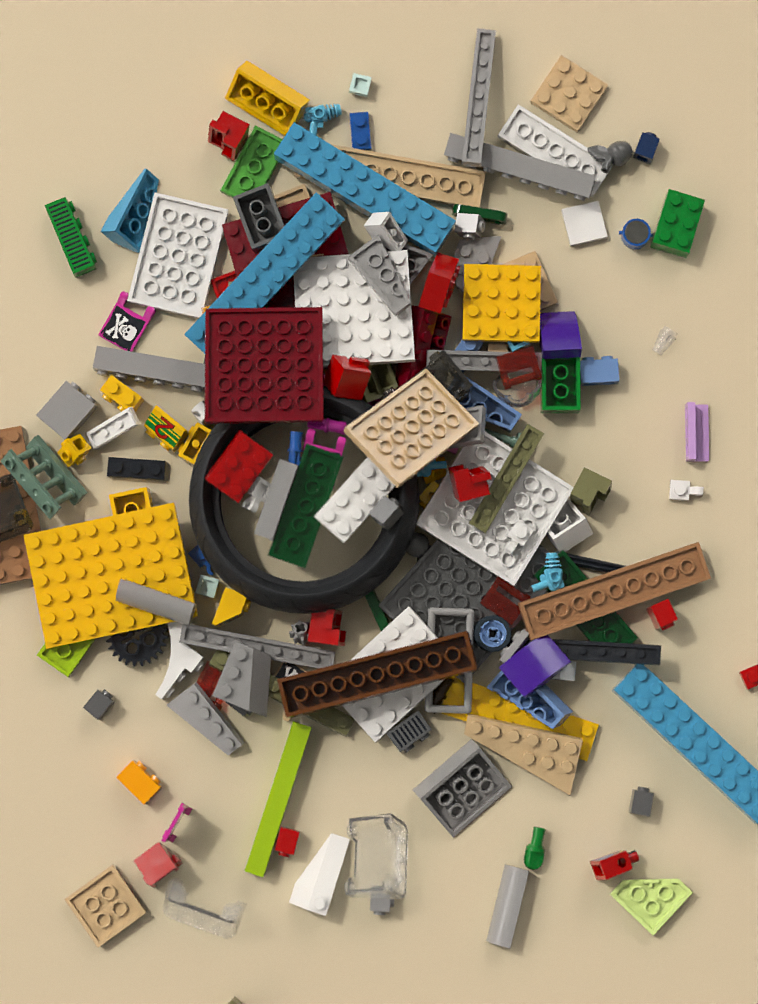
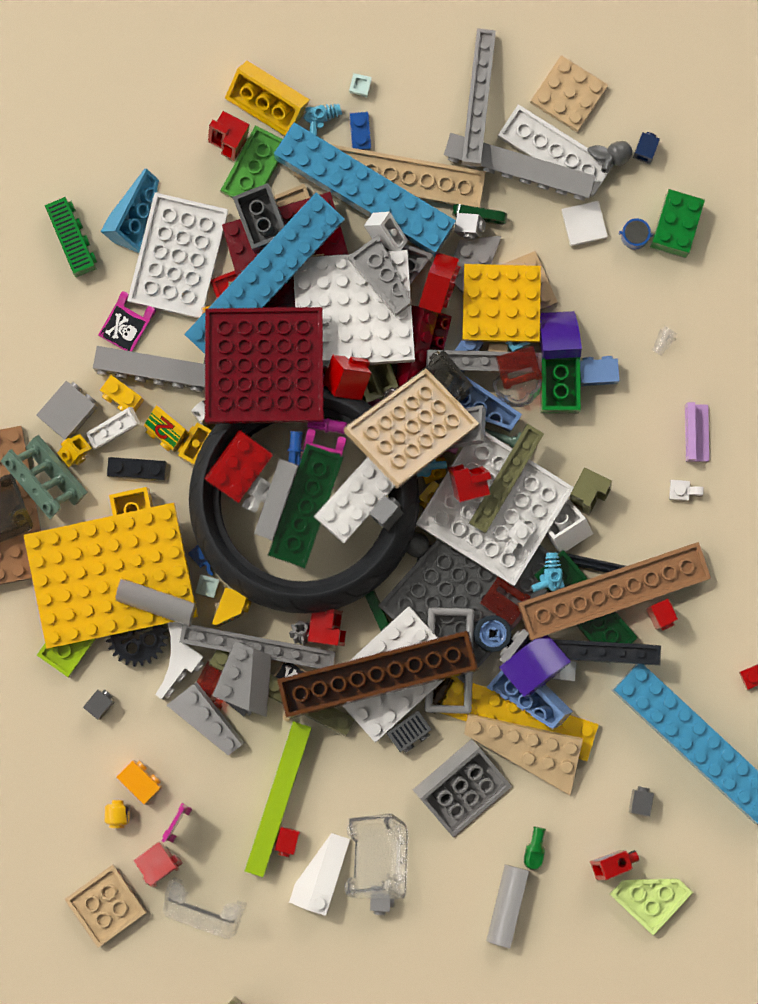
(117, 814): none -> yellow head

